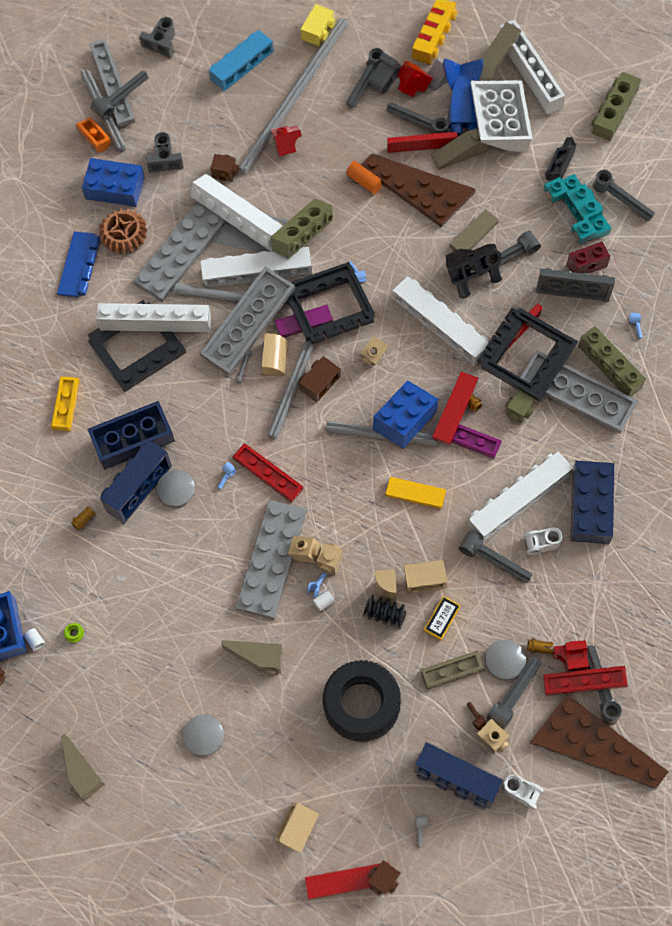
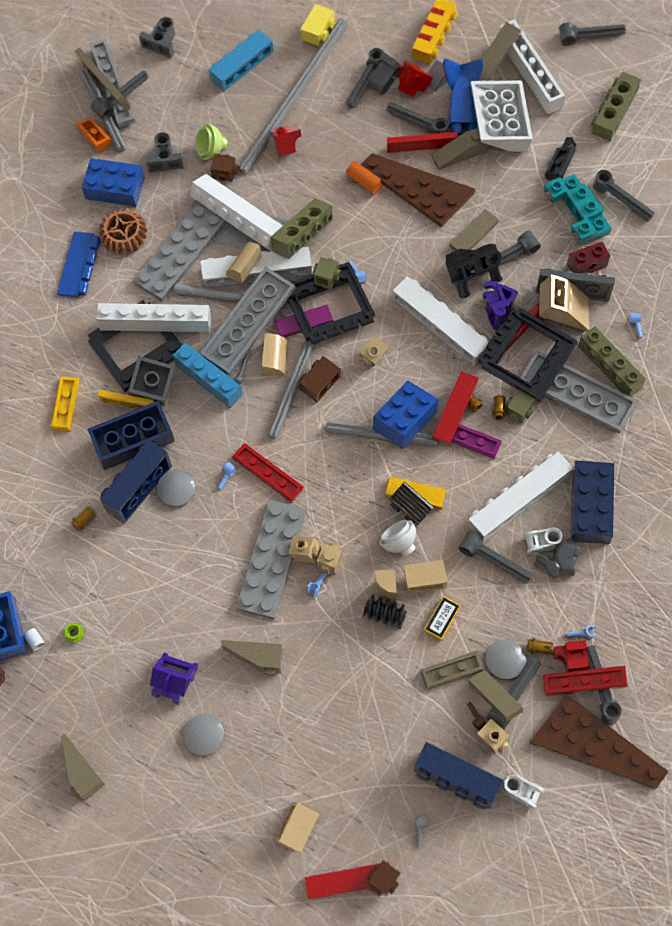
(102, 79): none -> dark tan tile
(123, 399): none -> yellow tile
(151, 380): none -> dark grey brick
(171, 682): none -> dark purple piece
(207, 375): none -> dark azure brick
(209, 142): none -> yellowish green piece
(244, 262): none -> tan brick
(323, 600): white hinge -> none
(326, 272): none -> olive brick
(361, 673): black tyre -> none
(399, 538): none -> white piece
(410, 503): none -> dark brown brick
(495, 695): none -> dark tan tile
(499, 302): none -> dark purple piece
(499, 407): none -> pearl gold pin
(563, 303): none -> tan slope
(563, 559): none -> dark grey animal
(570, 33): none -> dark grey axle
(583, 633): none -> light blue hand

